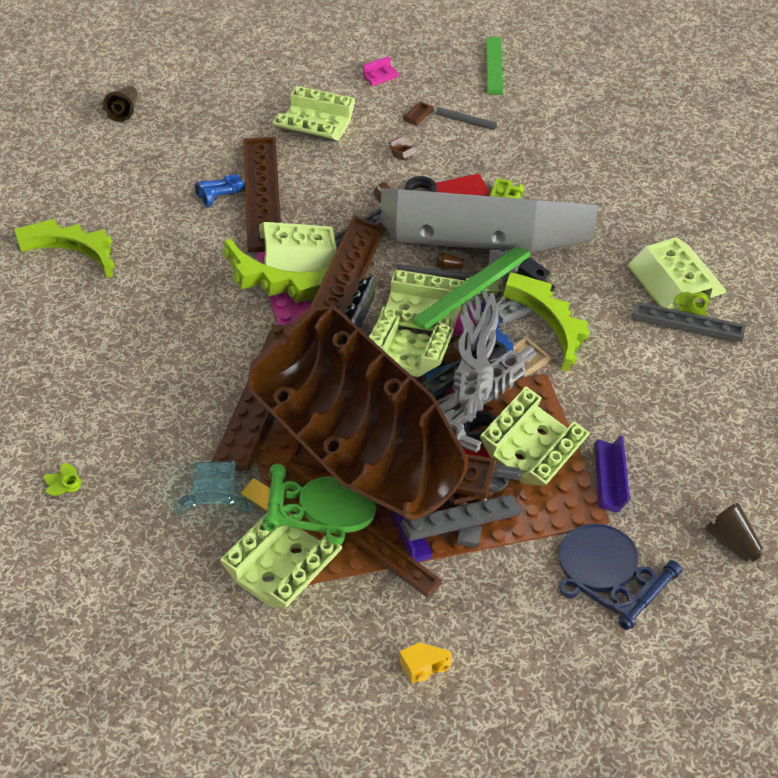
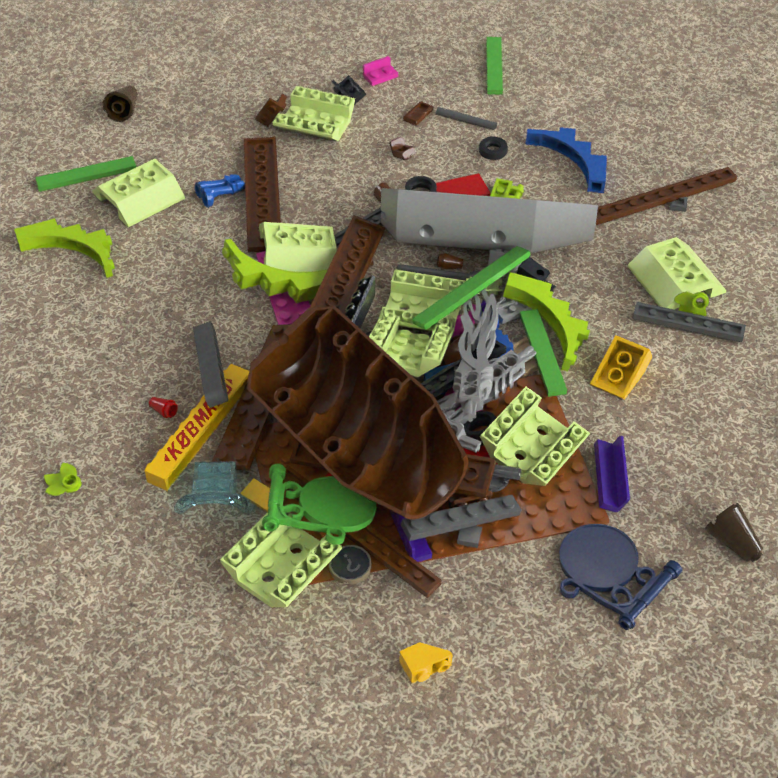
(85, 173): none -> bright green tile
(141, 192): none -> yellowish green slope
(164, 407): none -> red cone
(194, 432): none -> yellow brick
(210, 364): none -> dark grey beam
(271, 110): none -> reddish brown bracket
(349, 88): none -> black bracket
(350, 565): none -> black tile
(493, 154): none -> black tyre
(544, 357): none -> bright green tile
(578, 151): none -> blue arch
(621, 367): none -> yellow slope
(665, 195): none -> reddish brown plate
(679, 205): none -> dark grey tile

